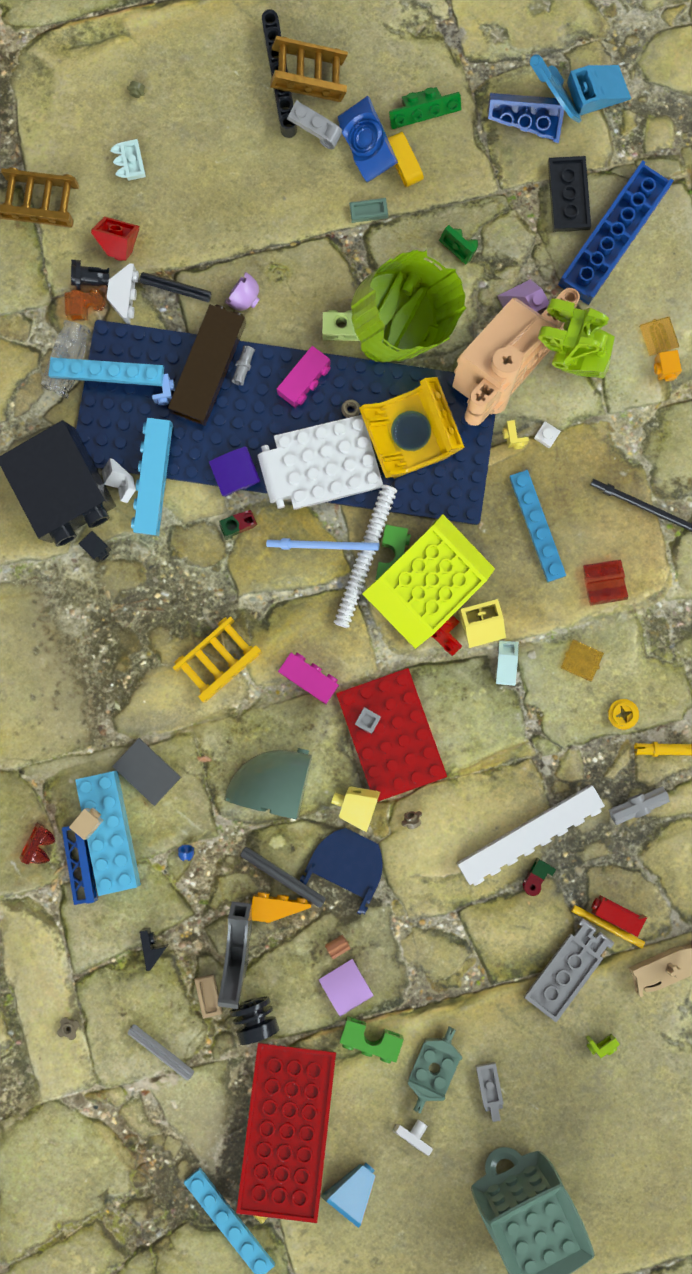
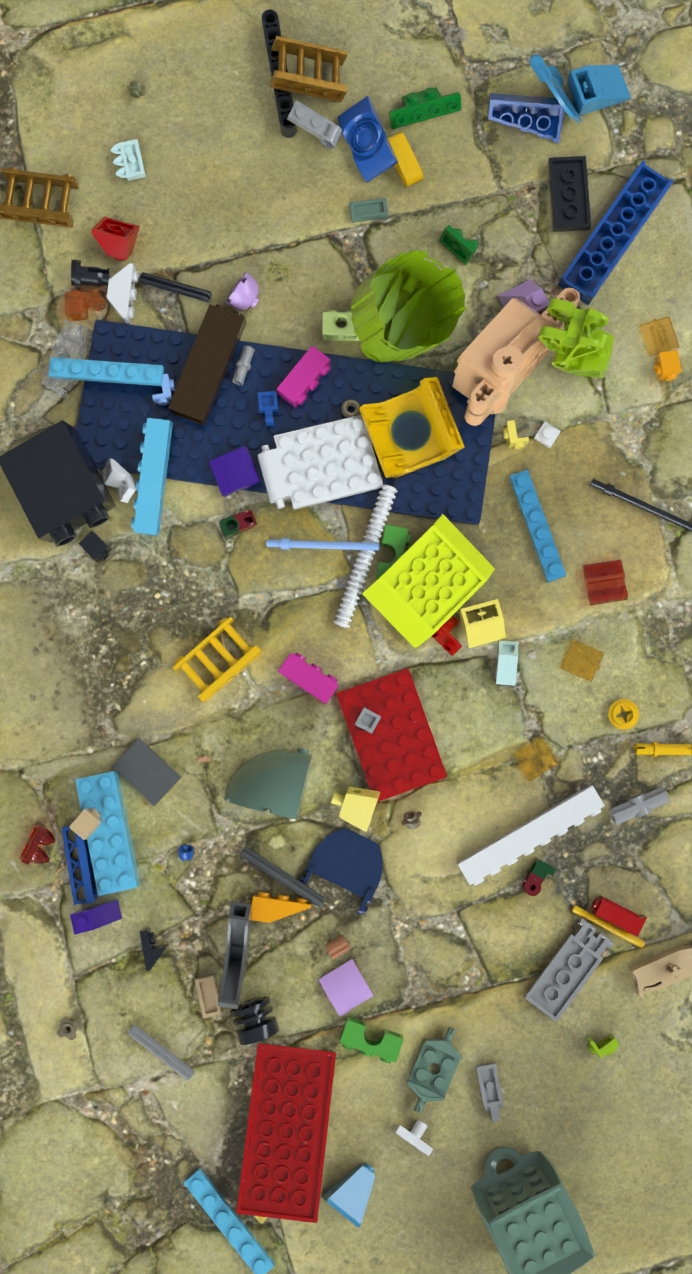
(95, 916): none -> dark purple slope
(268, 404): none -> blue plate
(535, 759): none -> clear yellow piece

